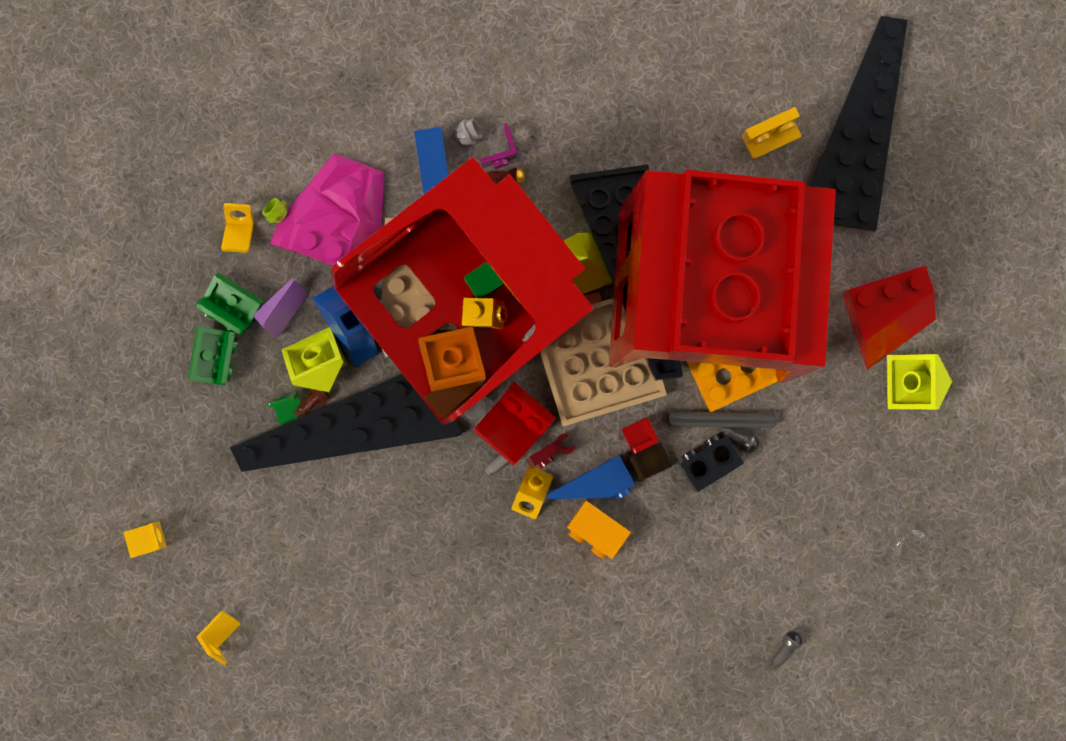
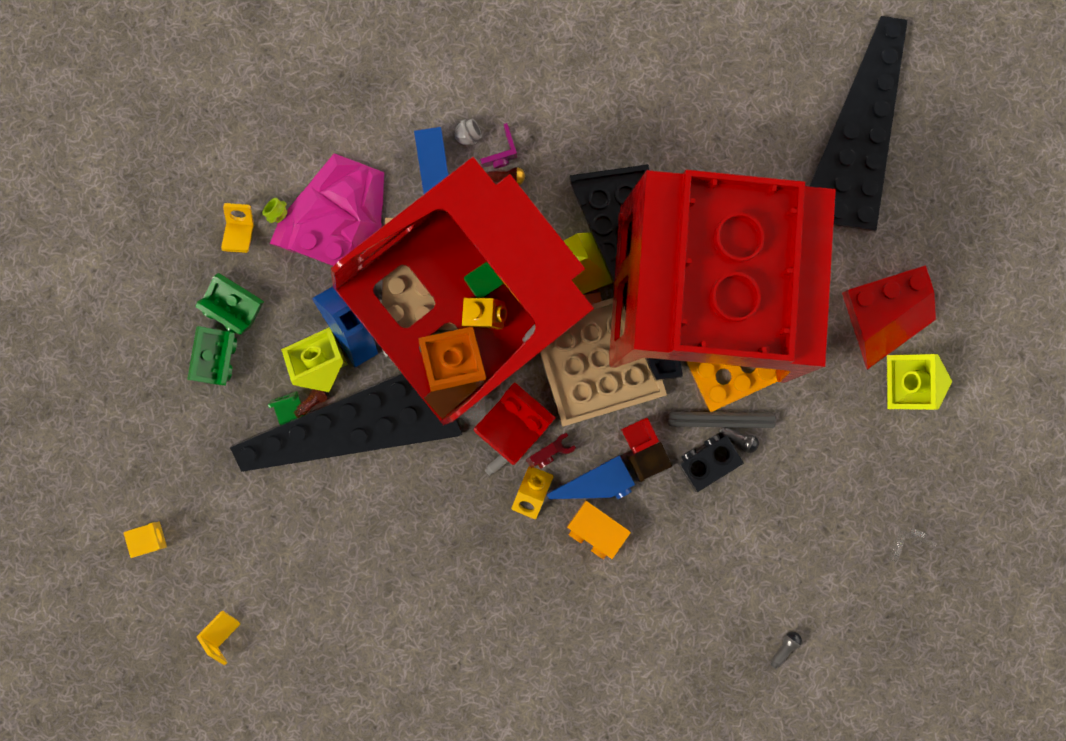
(281, 308): medium lavender slope -> none
(772, 133): yellow bracket -> none

